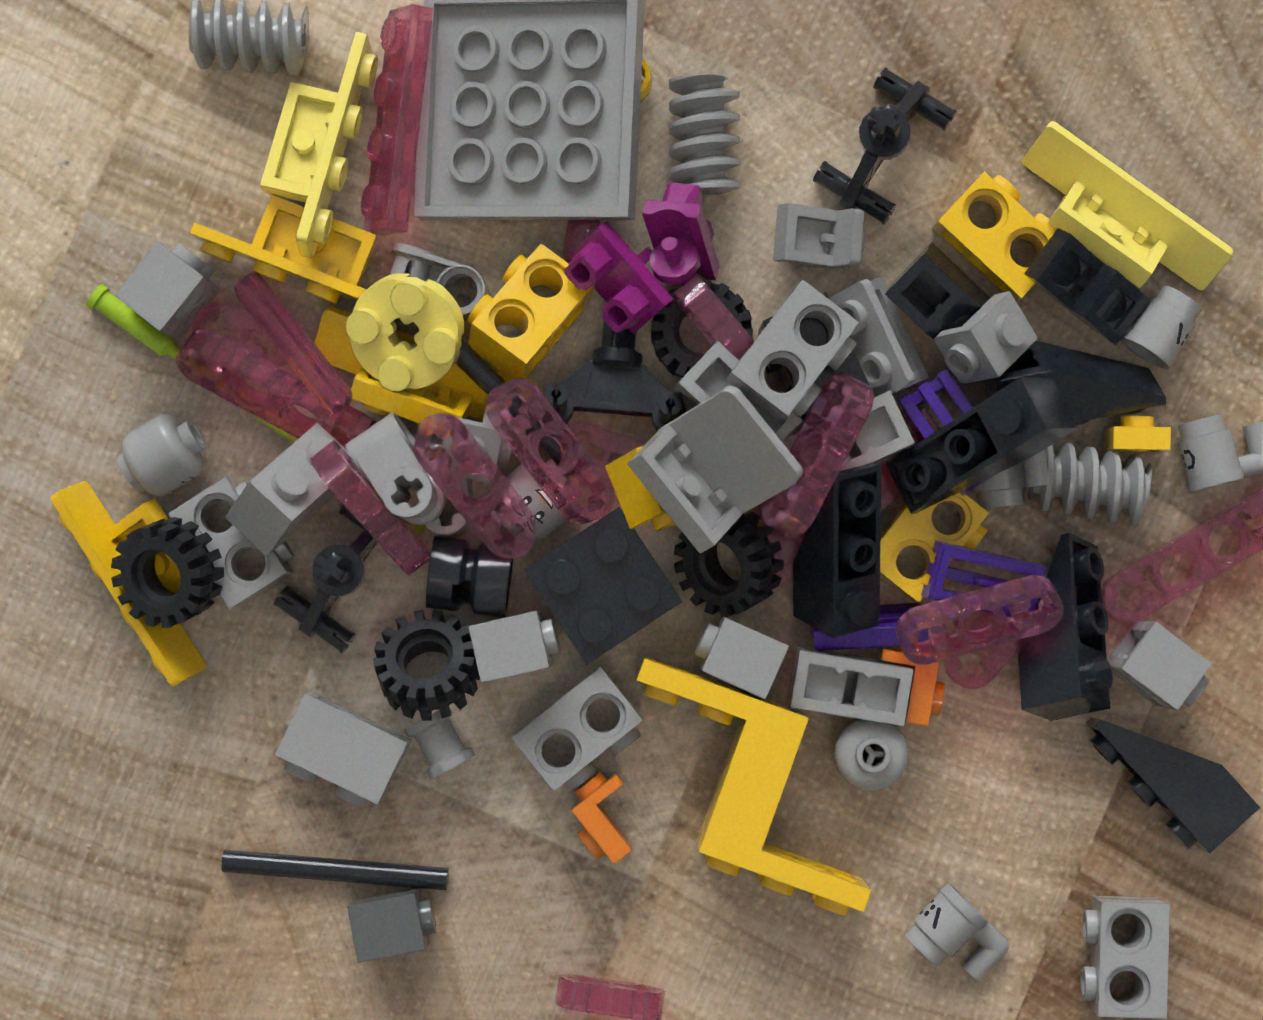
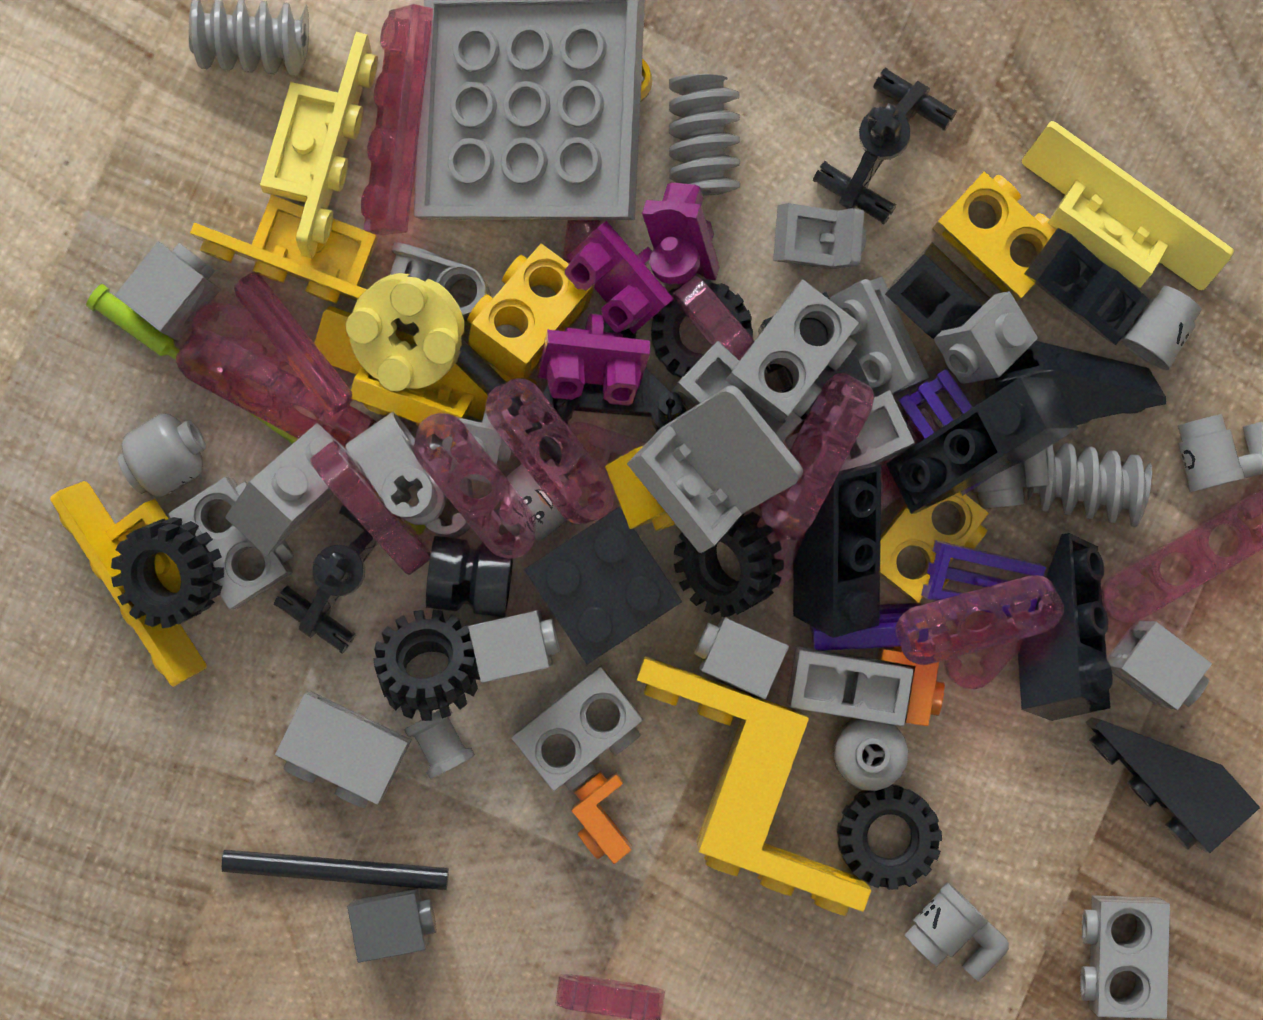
(594, 358): none -> magenta hips
(913, 861): none -> black tyre
(1137, 435): yellow plate -> none

